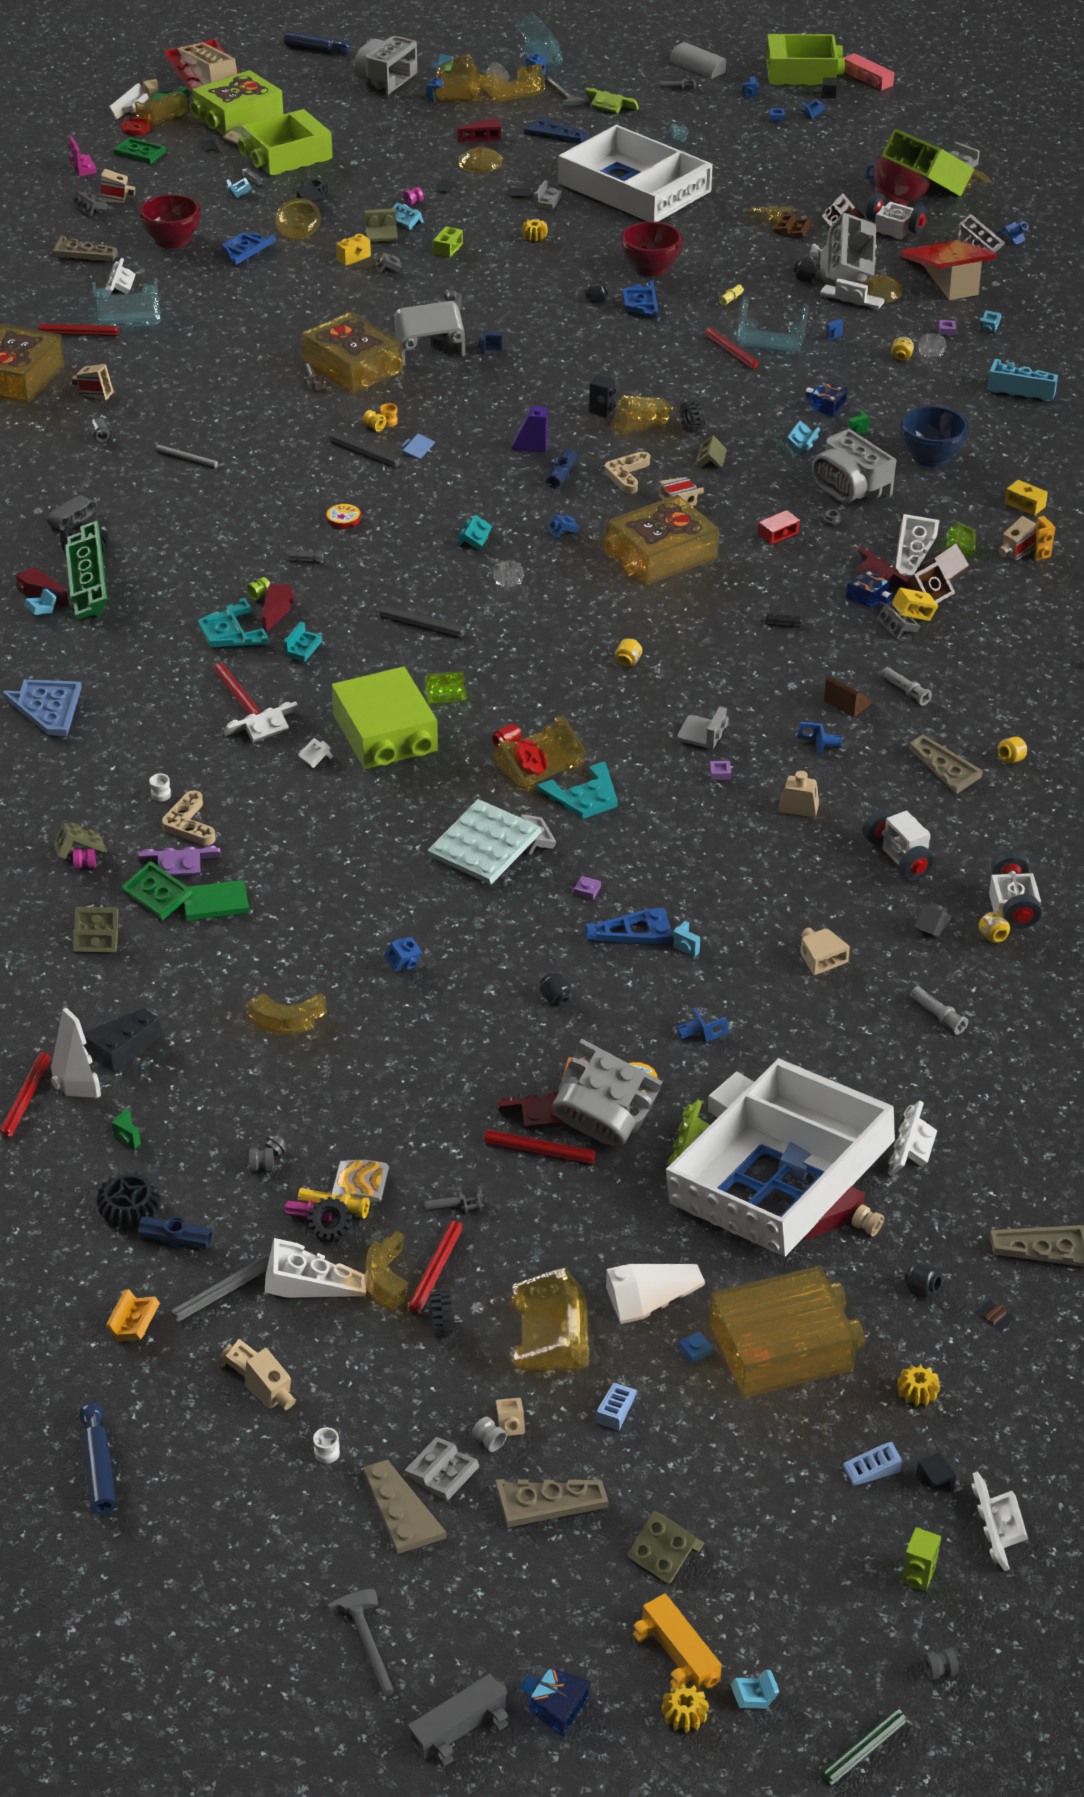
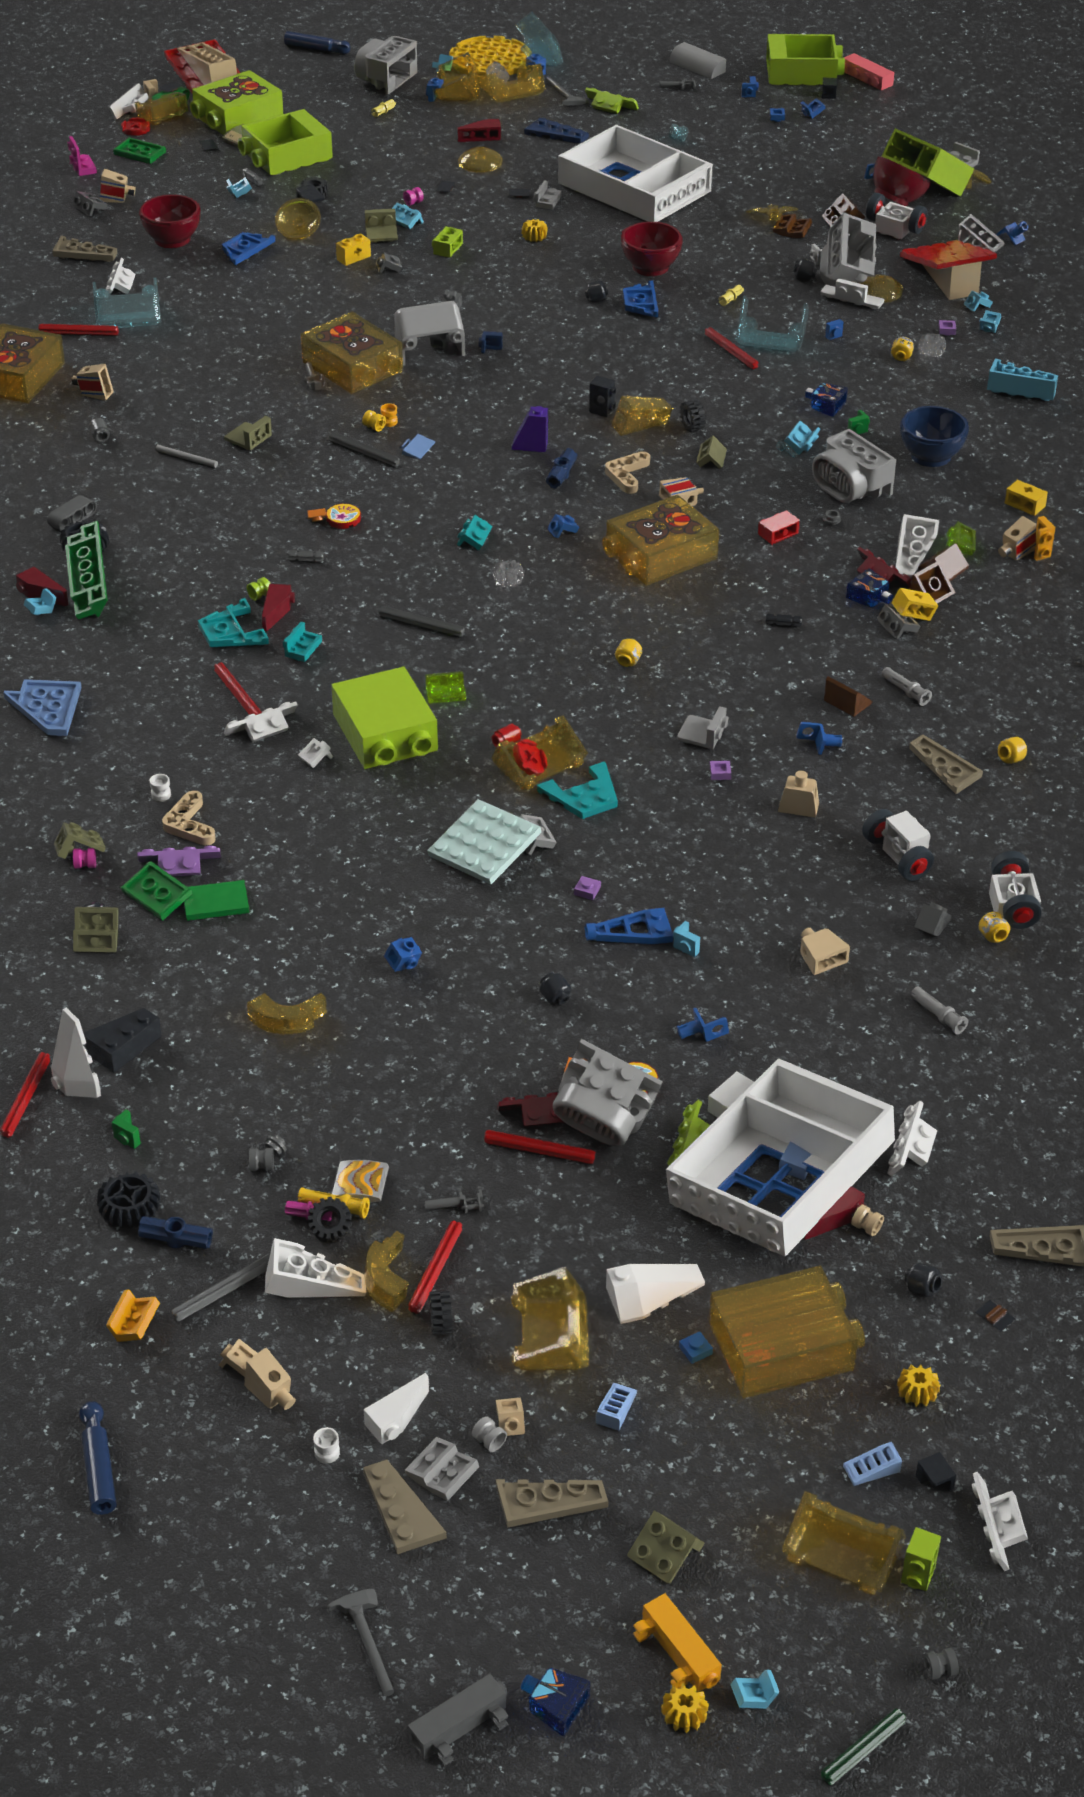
(250, 435): none -> olive bracket
(316, 515): none -> orange plate
(383, 107): none -> light yellow axle
(393, 1412): none -> white slope
(488, 50): none -> yellow tile
(843, 1544): none -> clear yellow windscreen
(975, 299): none -> medium azure bracket

